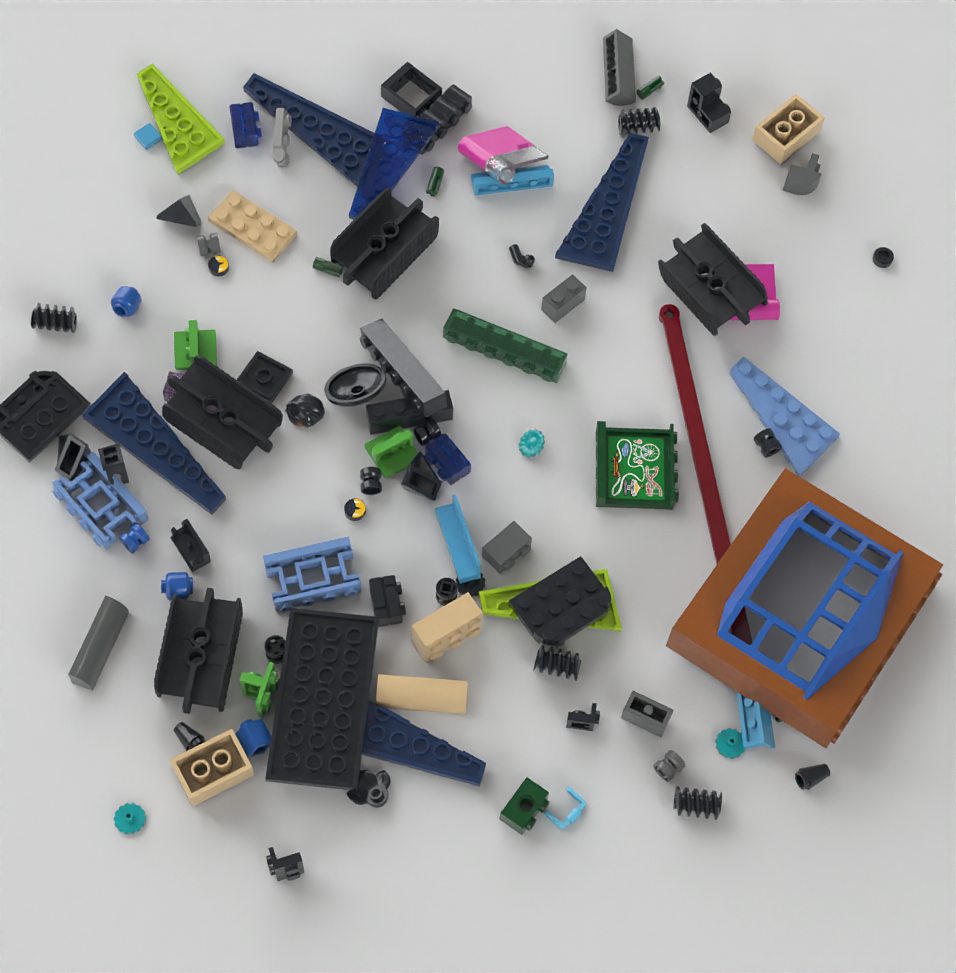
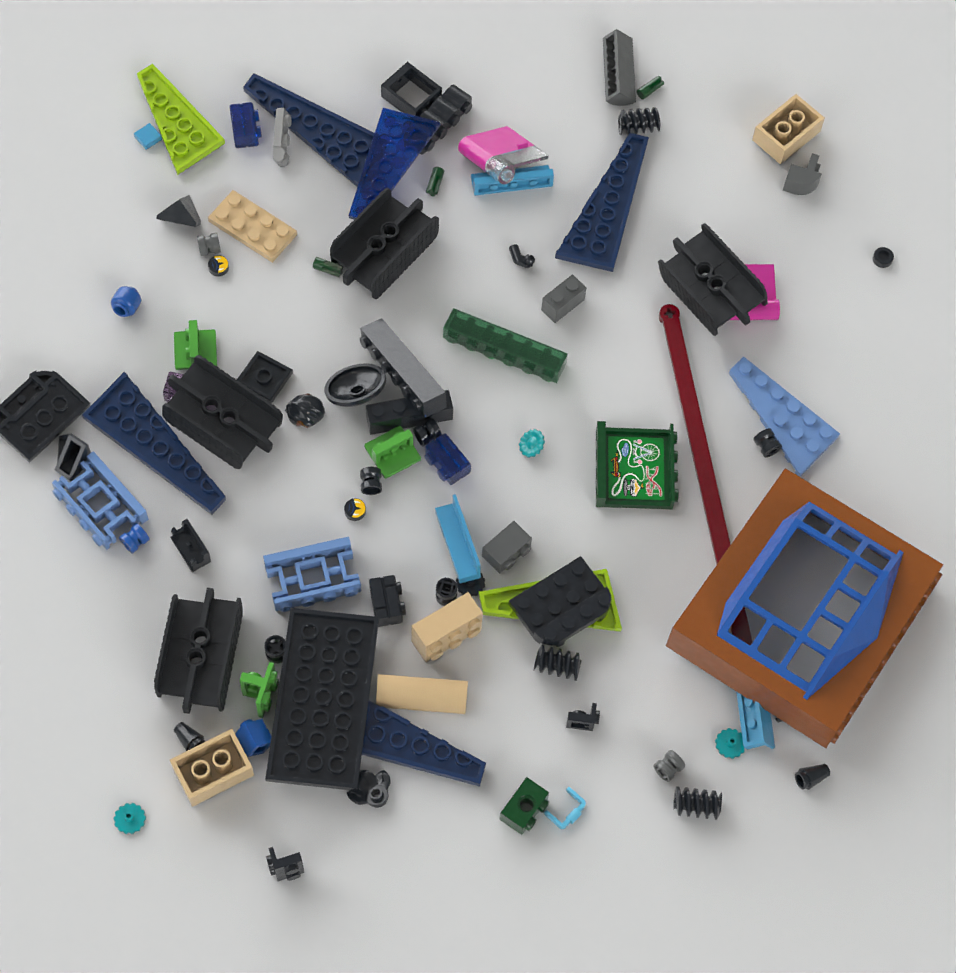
(54, 318): black piece -> none
(98, 643): dark grey brick -> none
(113, 463): black hinge -> none
(177, 583): blue head -> none
(421, 478): black slope -> none
(647, 713): dark grey brick -> none
(706, 103): black brick -> none

